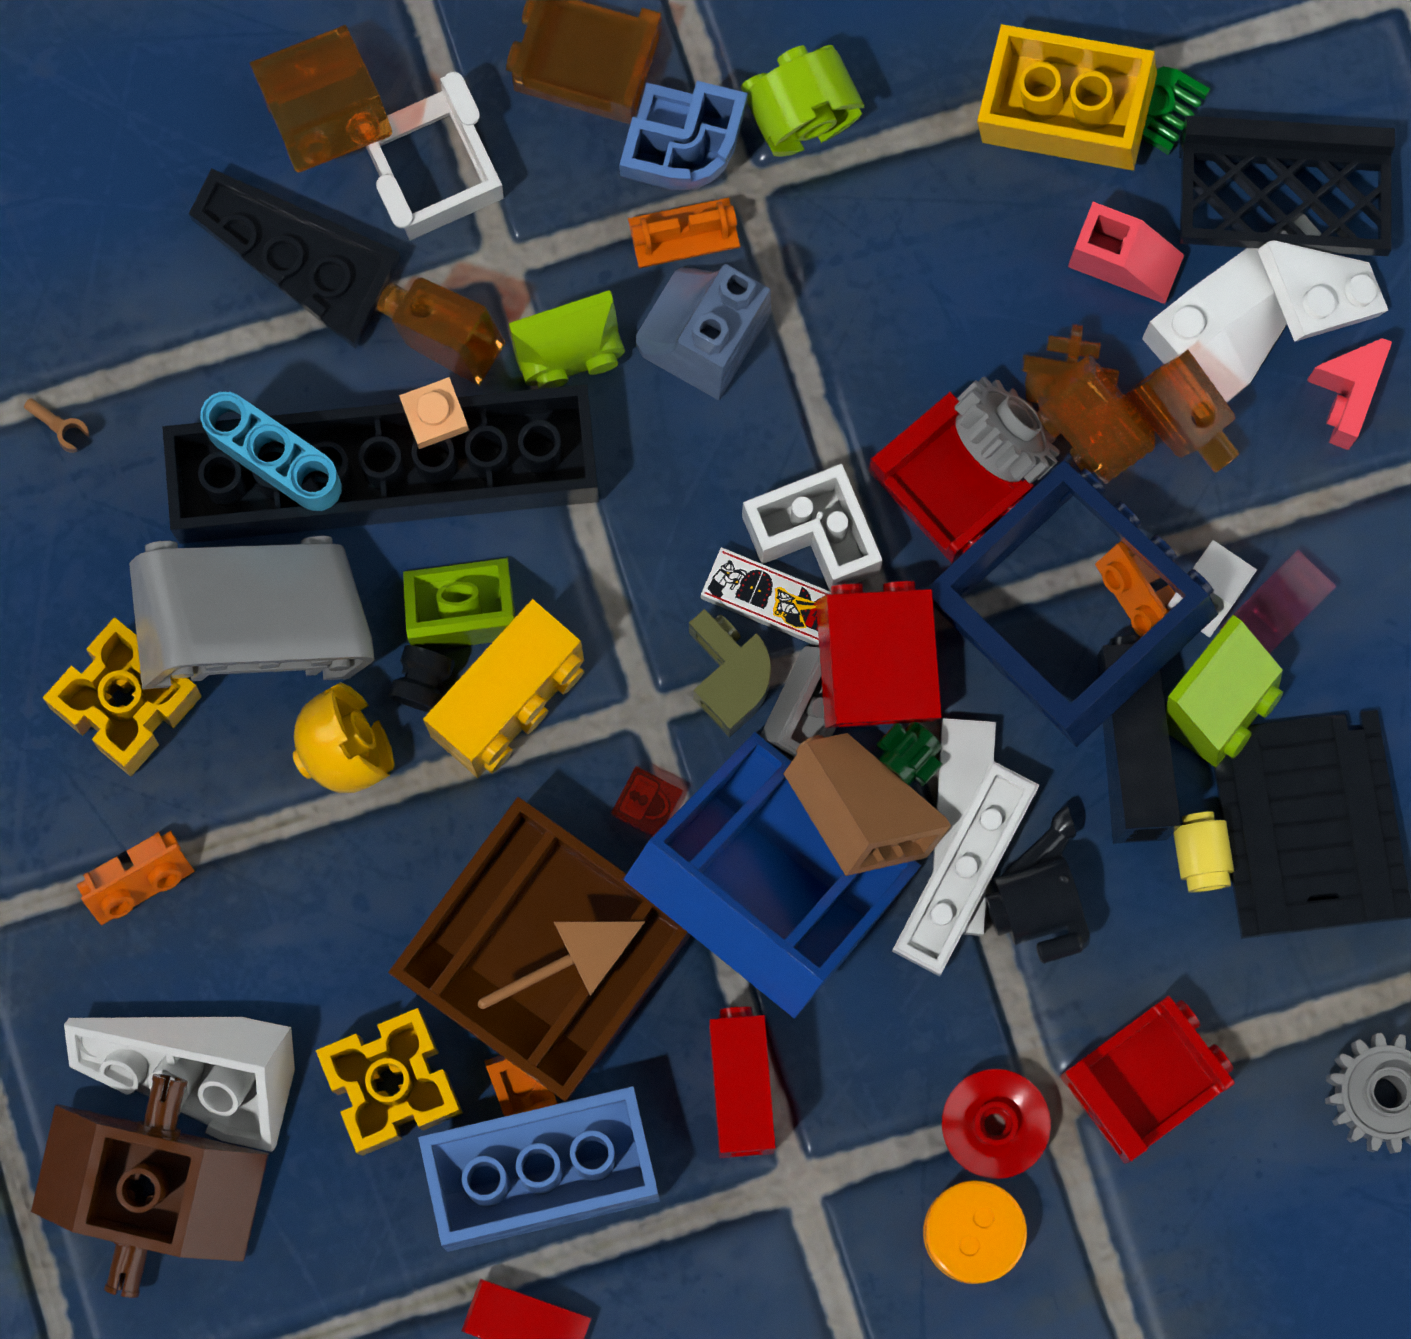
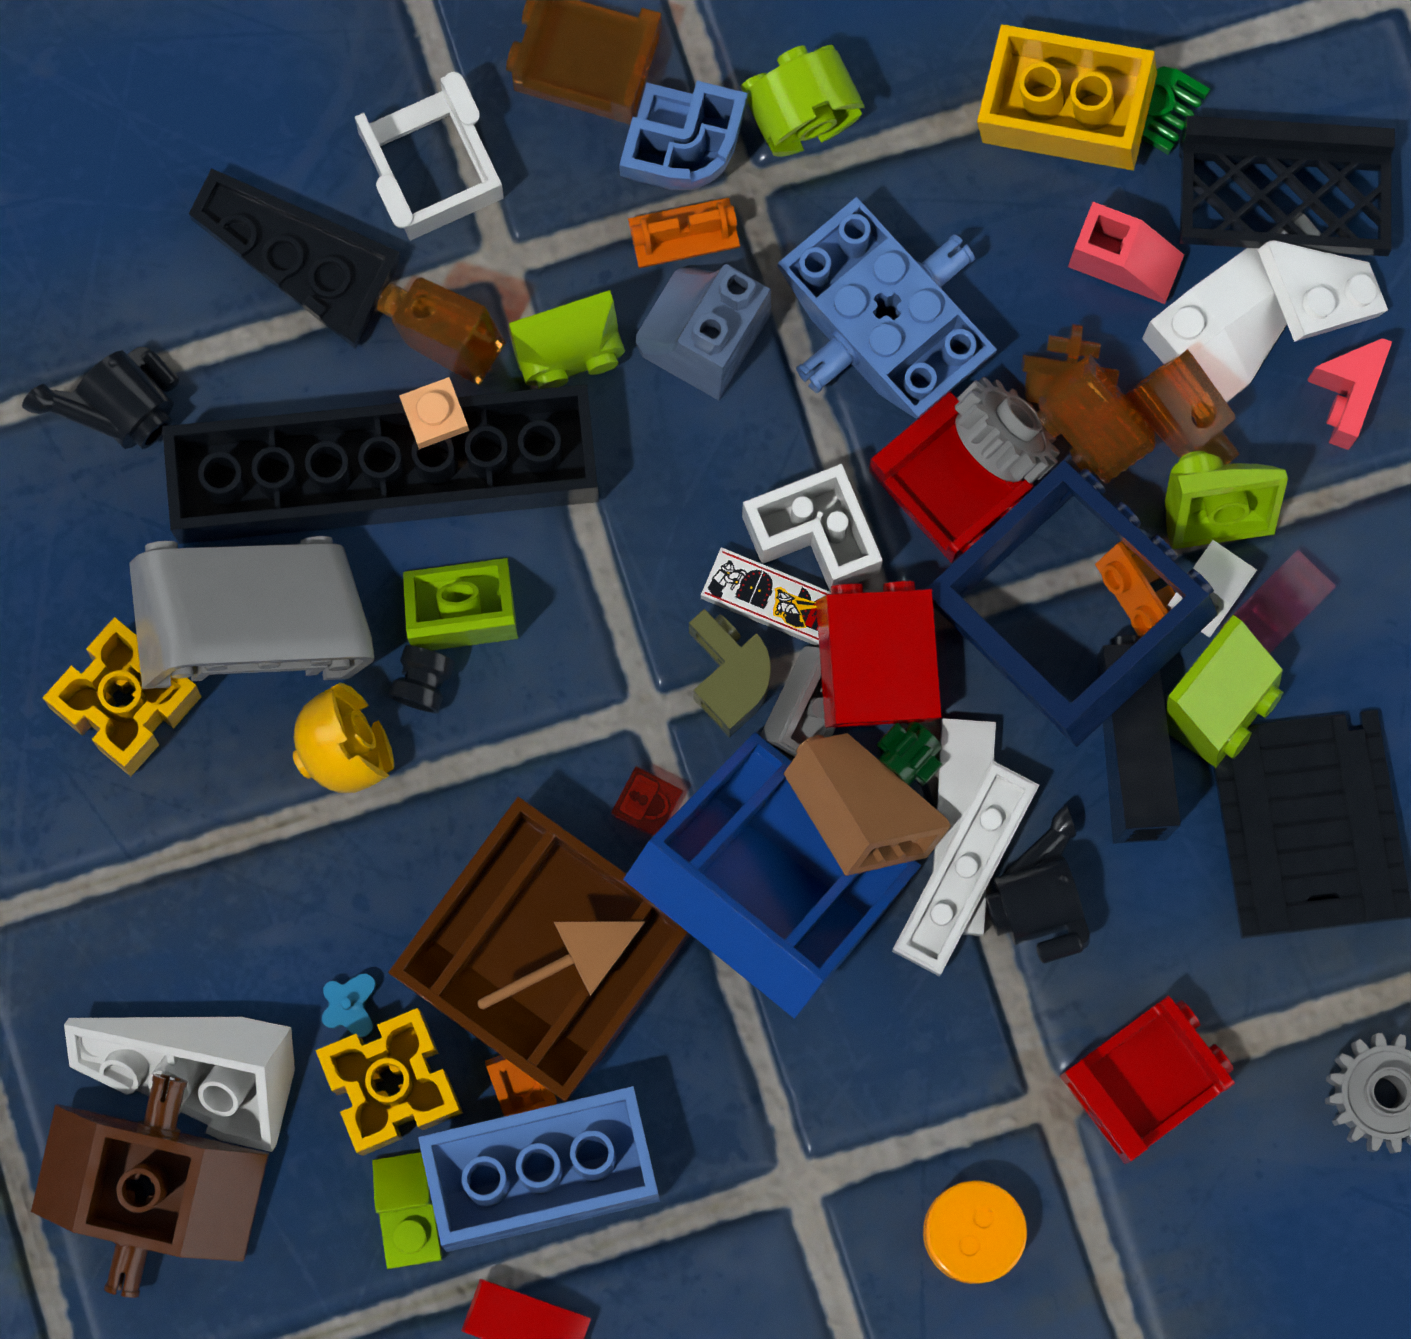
(56, 423): medium nougat hand -> none
(114, 892): orange hinge -> none
(116, 398): none -> black piece
(257, 430): medium azure beam -> none
(321, 98): clear orange panel -> none
(348, 1005): none -> dark azure piece
(405, 1211): none -> lime slope
(506, 690): yellow brick -> none
(741, 1083): red brick -> none
(852, 272): none -> medium blue slope
(1024, 1117): red dish -> none
(1203, 852): light yellow brick -> none
(1221, 500): none -> lime slope

